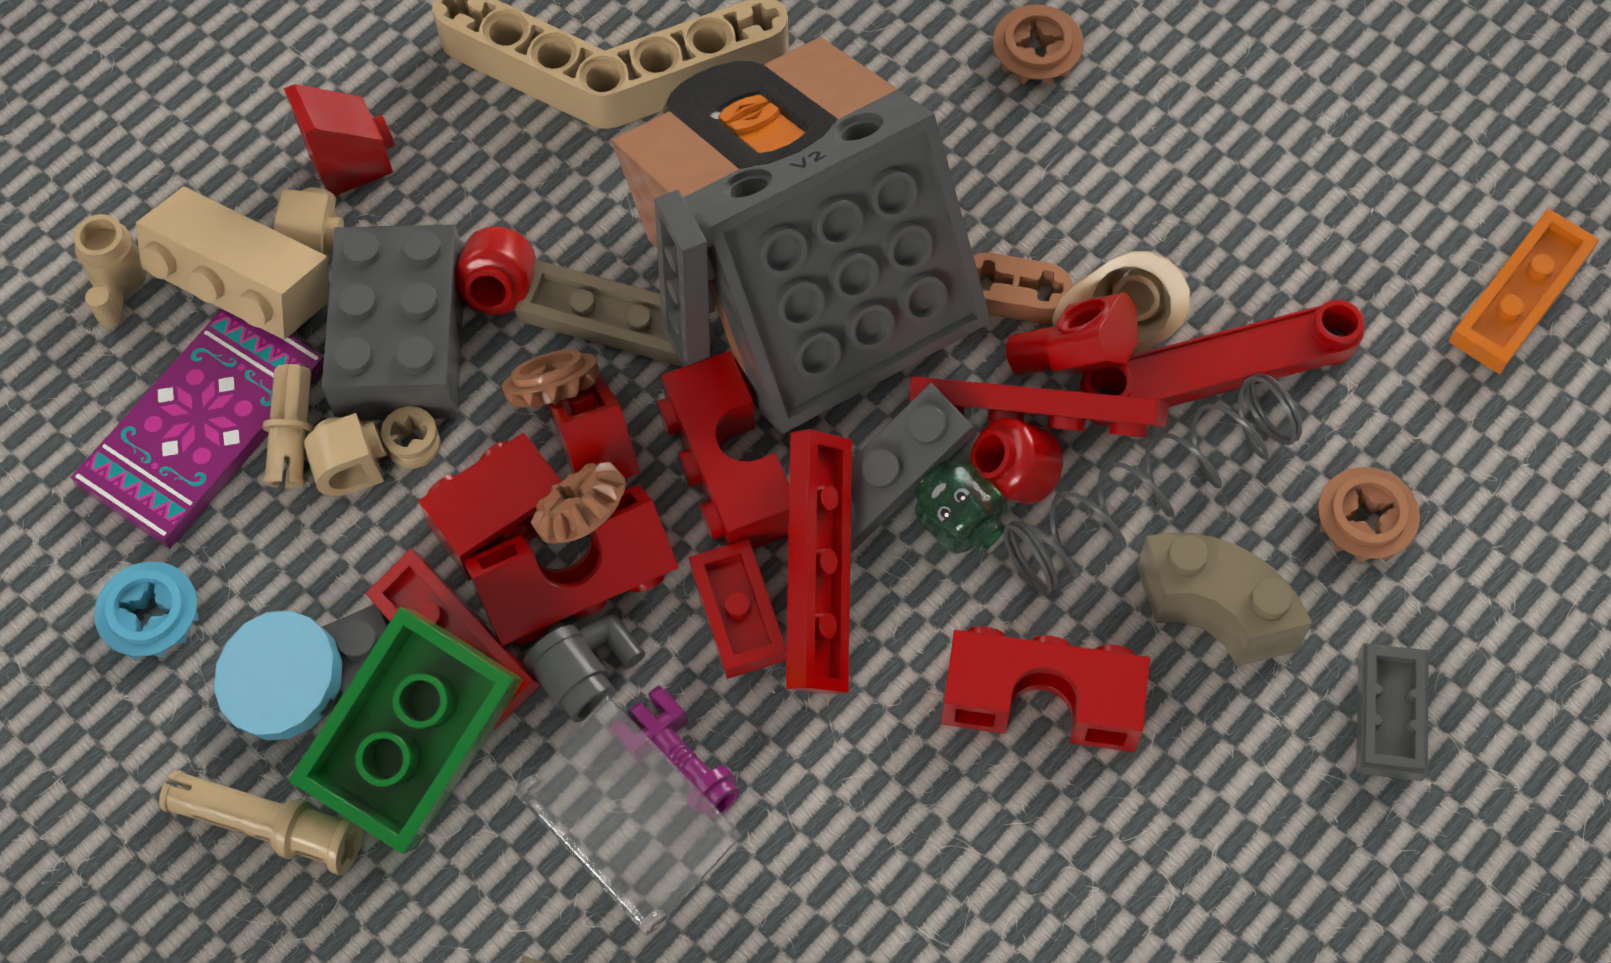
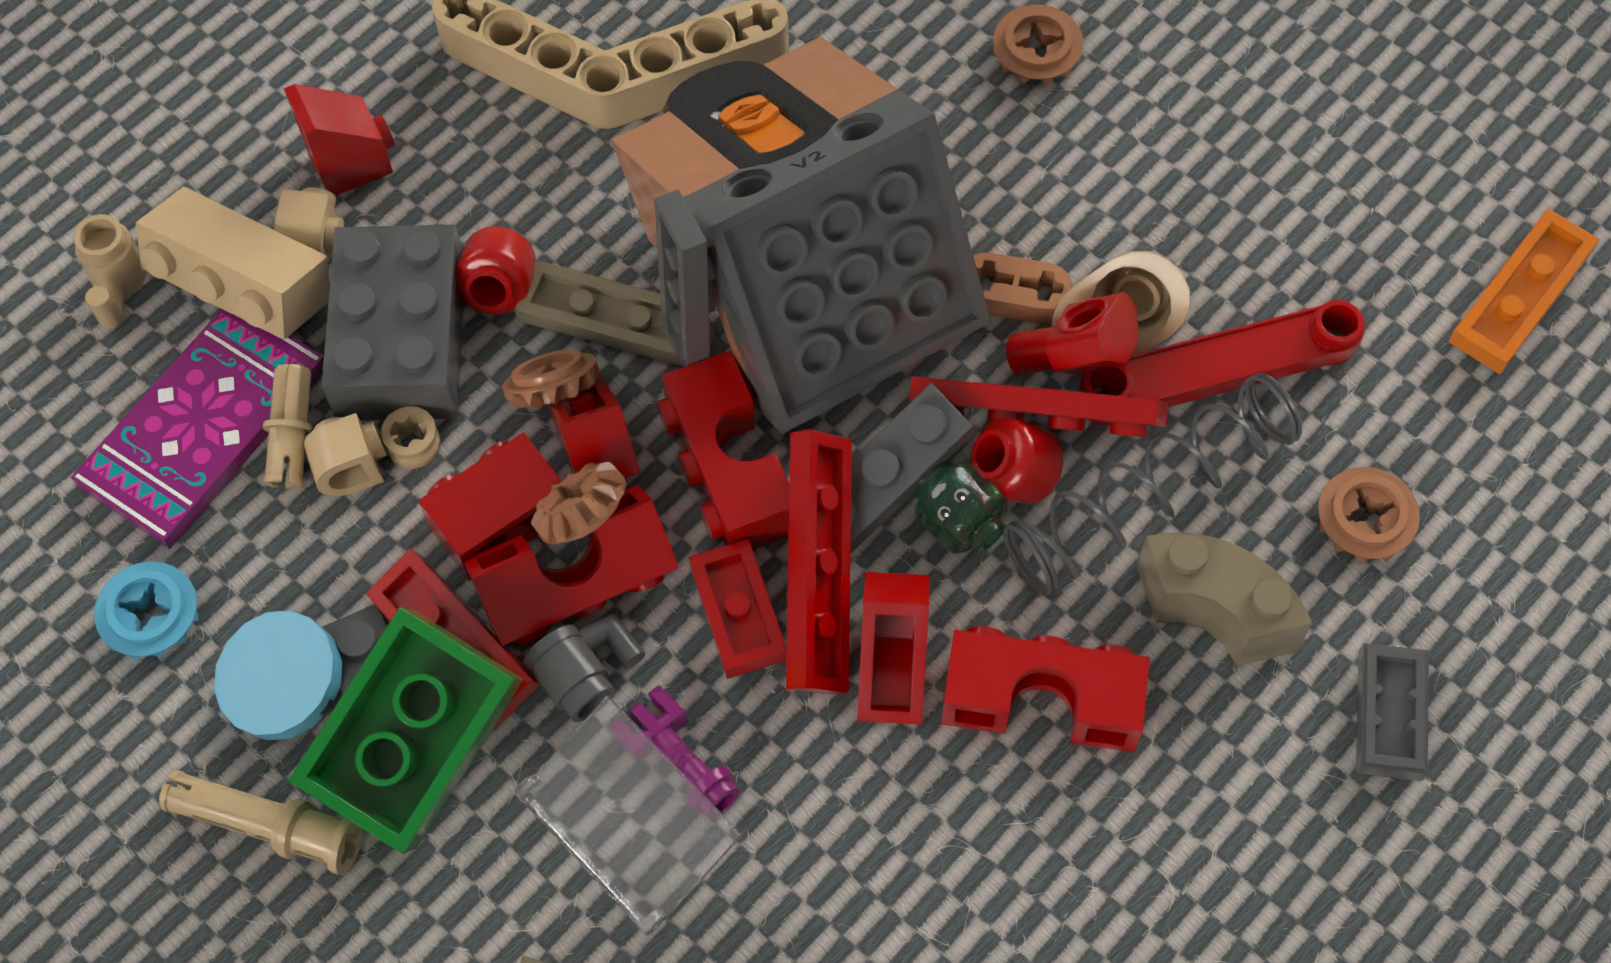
(893, 648): none -> red slope

